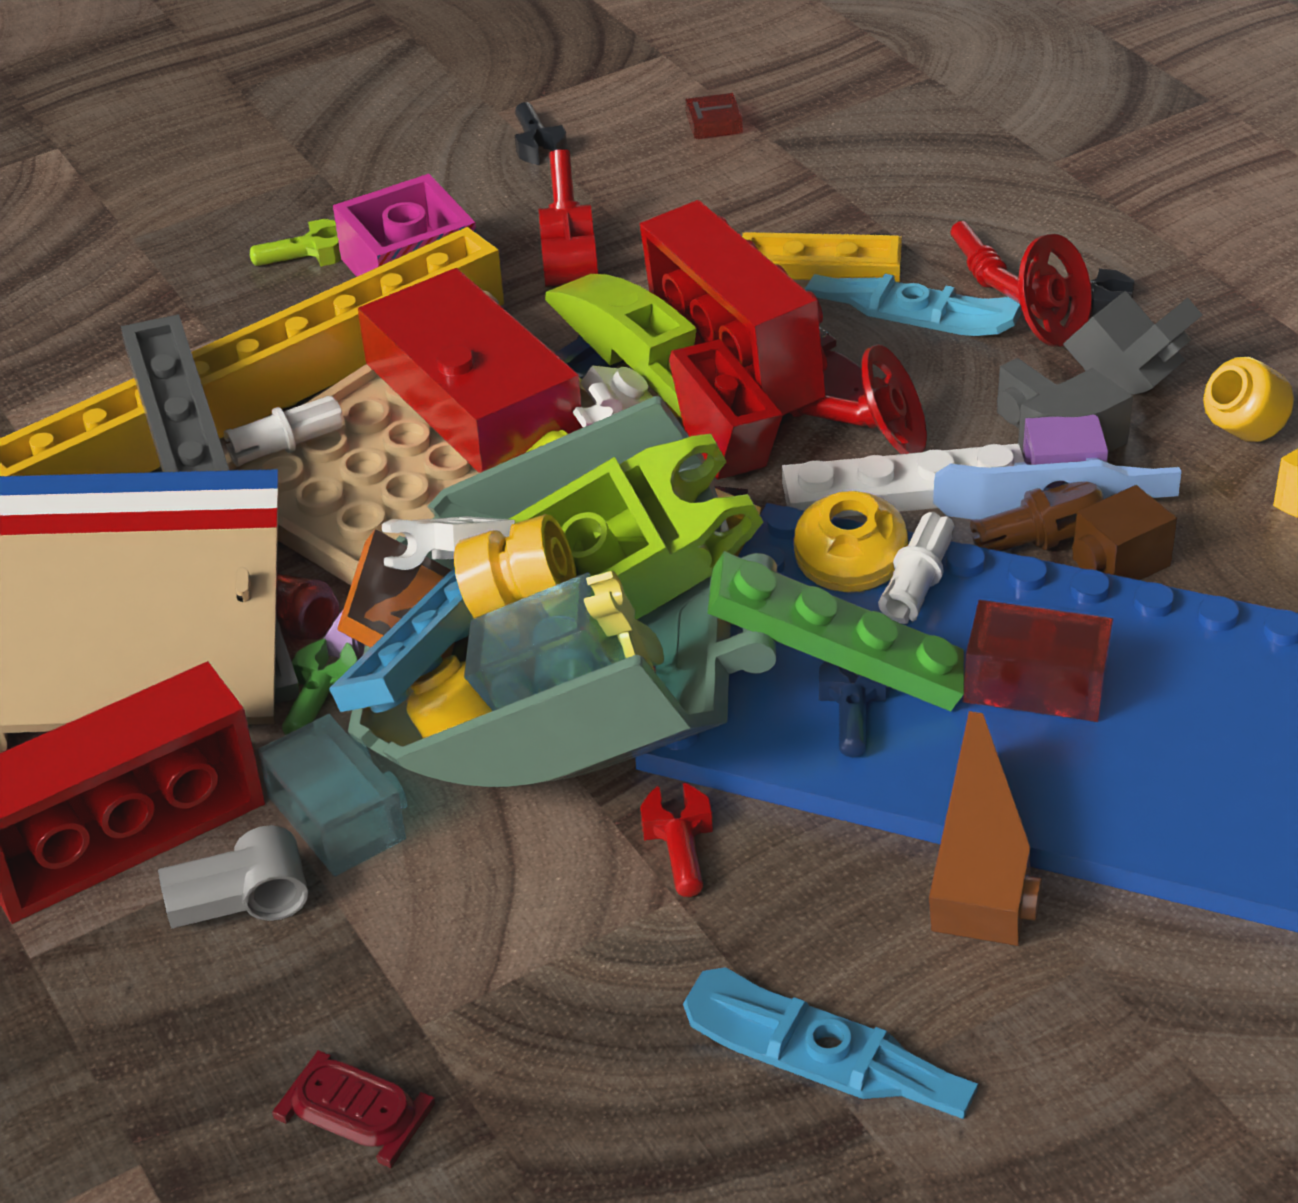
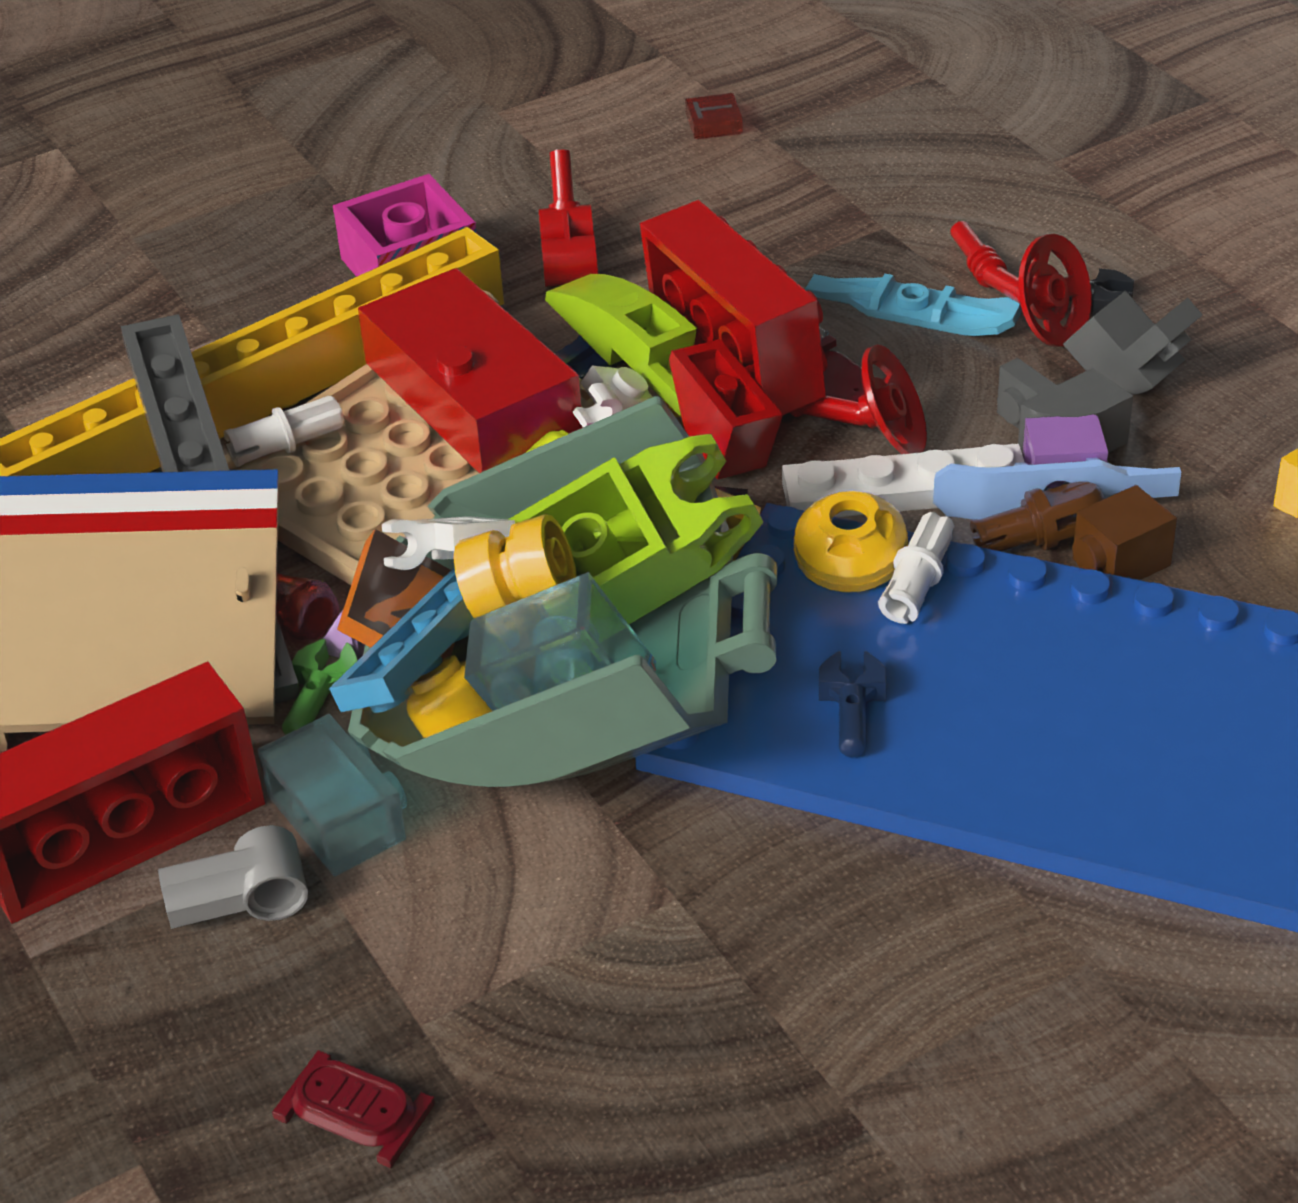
(318, 242): lime bar -> none
(536, 135): black bar -> none
(616, 616): light yellow piece -> none
(679, 834): red bar -> none
(785, 1033): dark azure piece -> none
(831, 254): yellow tile -> none
(836, 631): bright green plate -> none
(984, 855): dark orange slope -> none
(1037, 660): clear red brick -> none
(1248, 399): yellow head -> none

